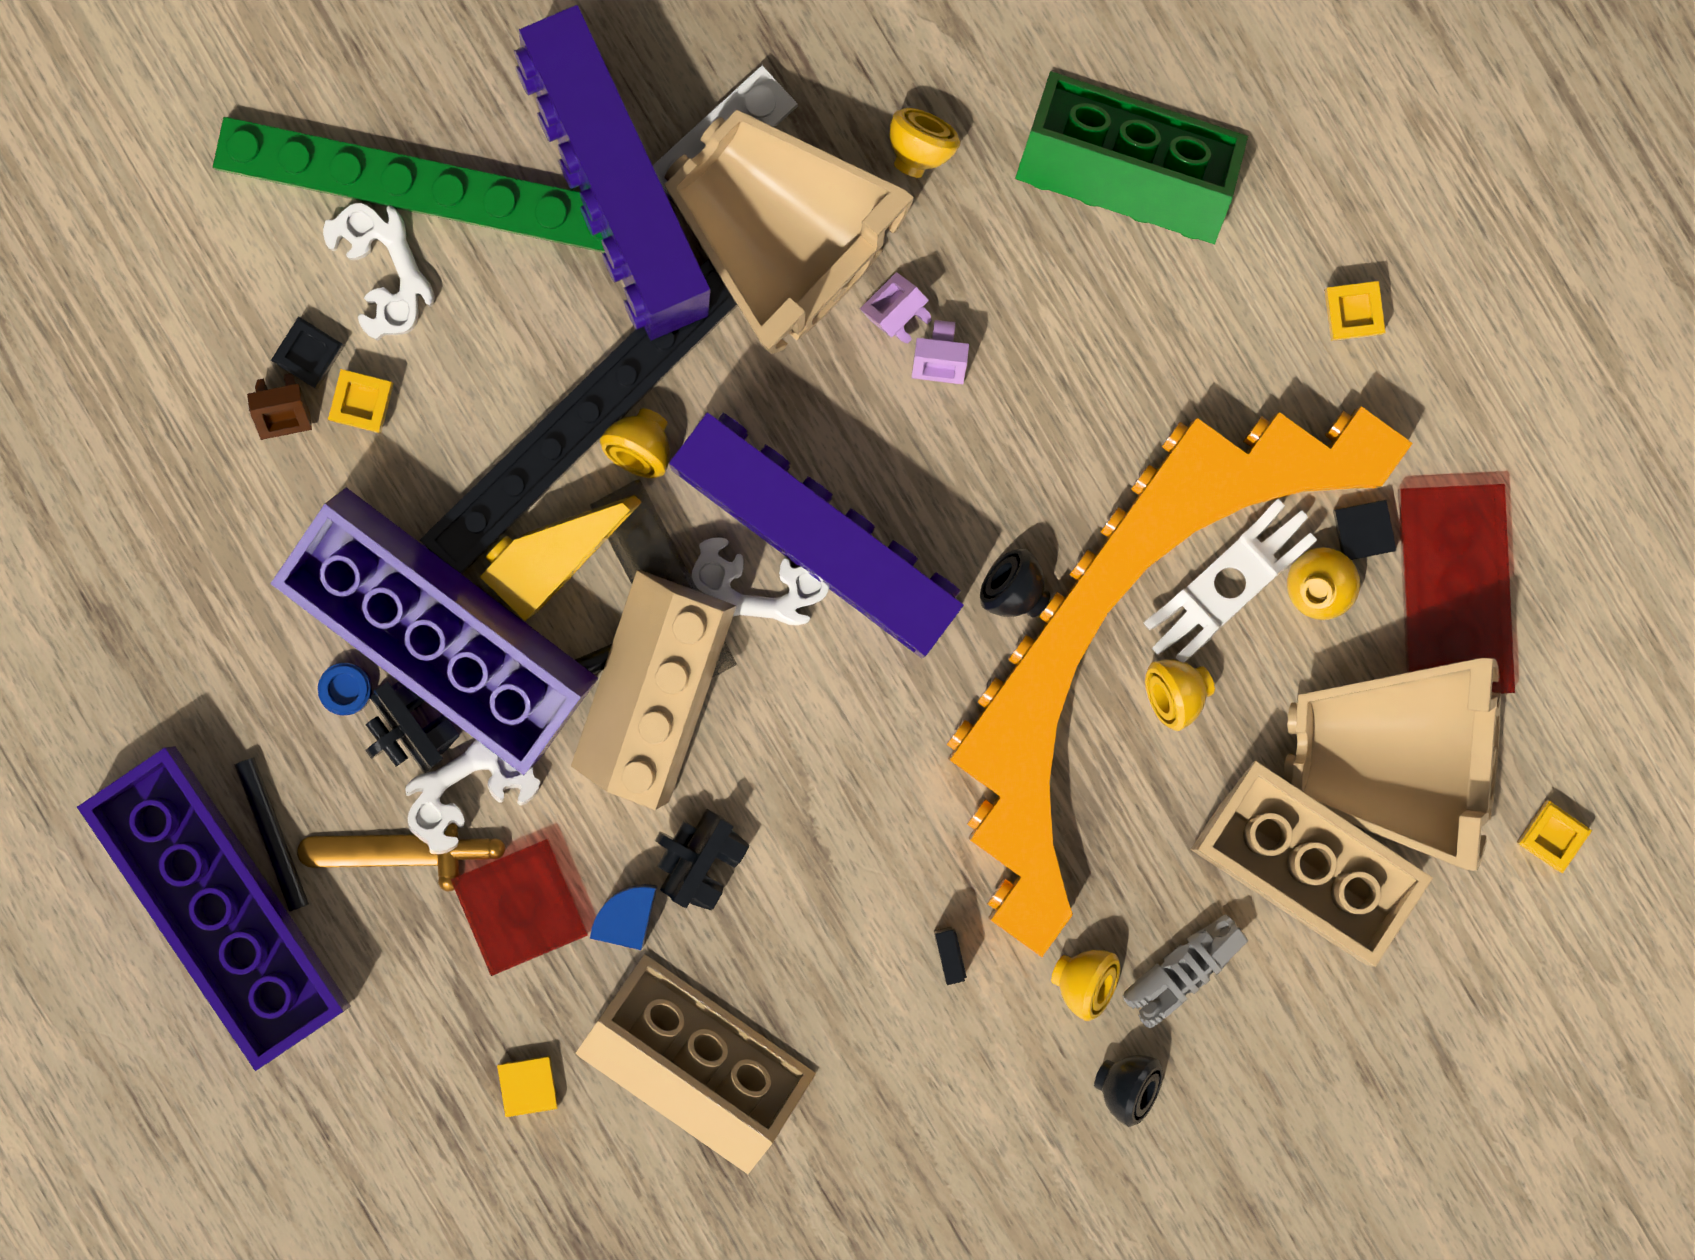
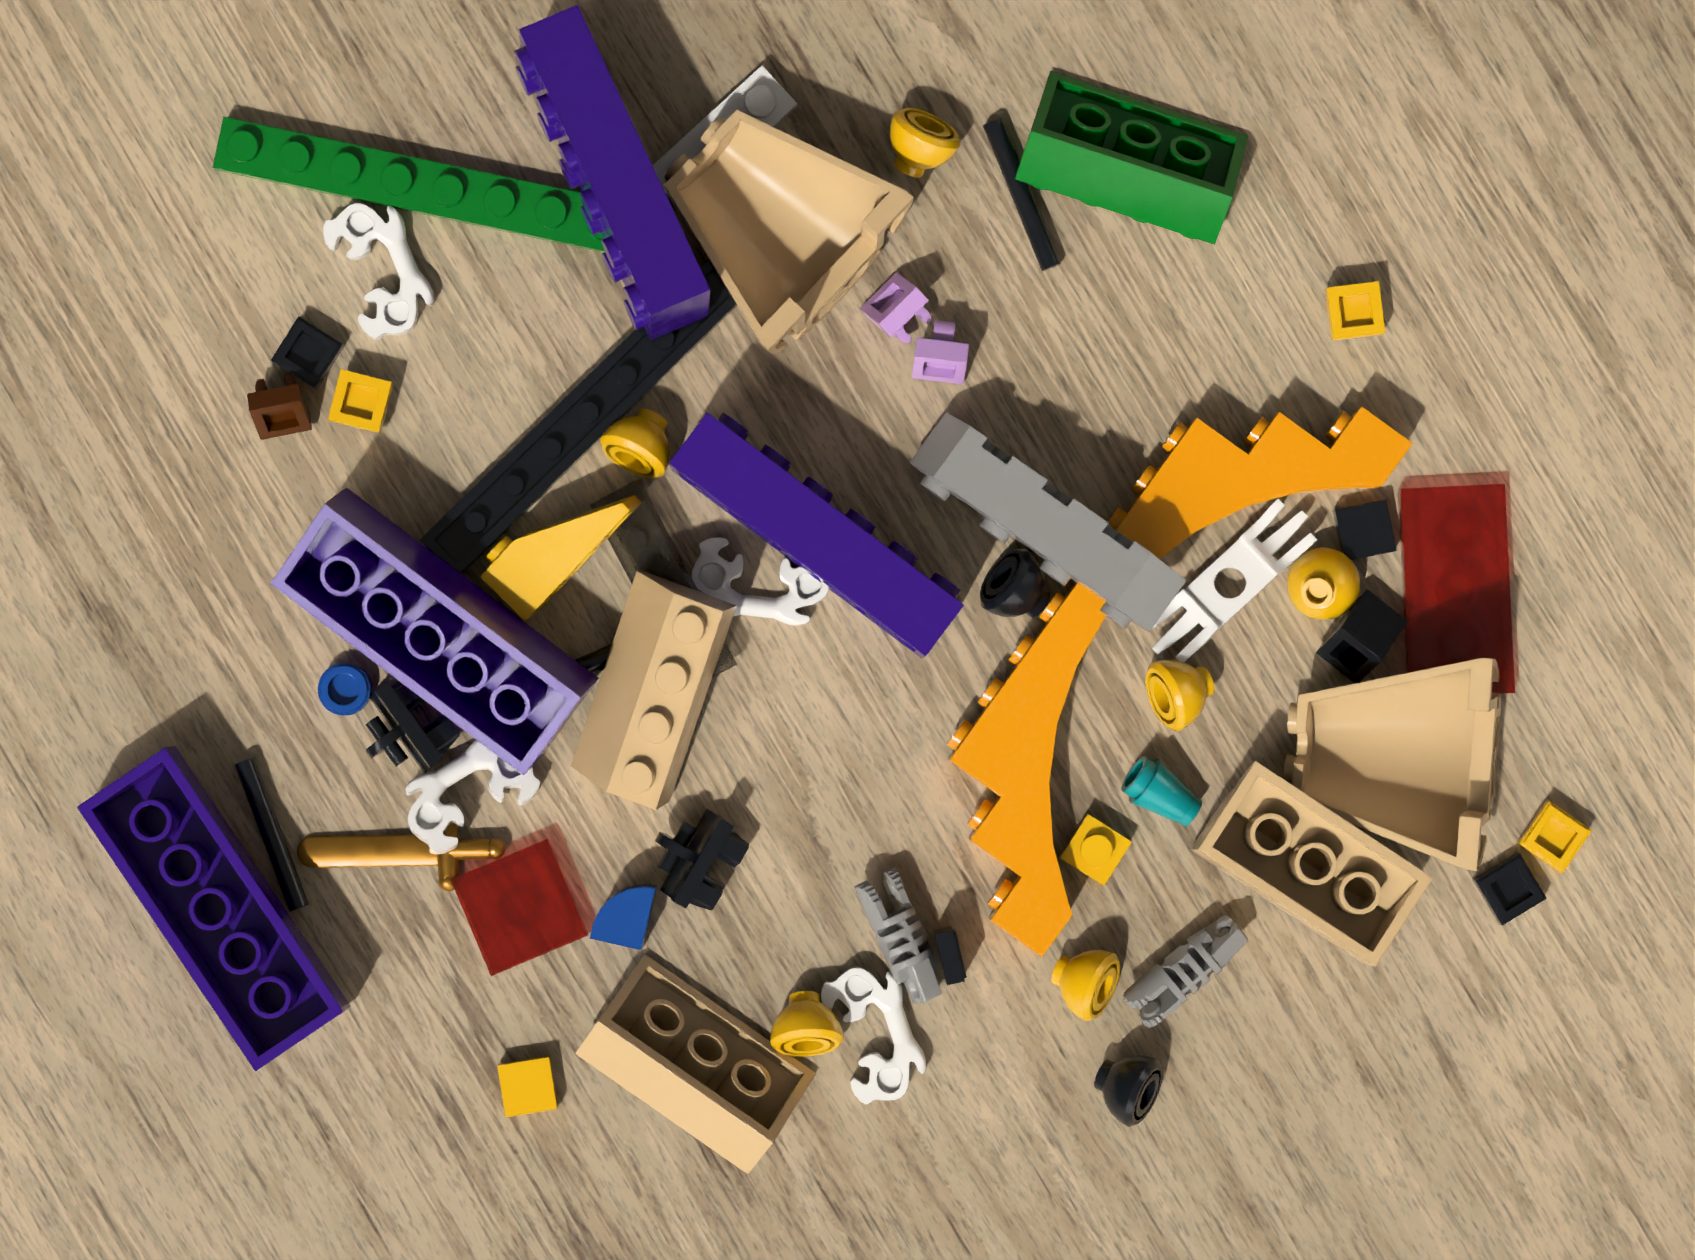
(806, 1027): none -> yellow brick
(890, 1076): none -> white helmet
(901, 937): none -> light grey hinge
(1022, 195): none -> black bar
(1058, 529): none -> light grey brick
(1095, 849): none -> yellow plate
(1160, 791): none -> teal cone
(1362, 637): none -> black brick
(1509, 889): none -> black tile

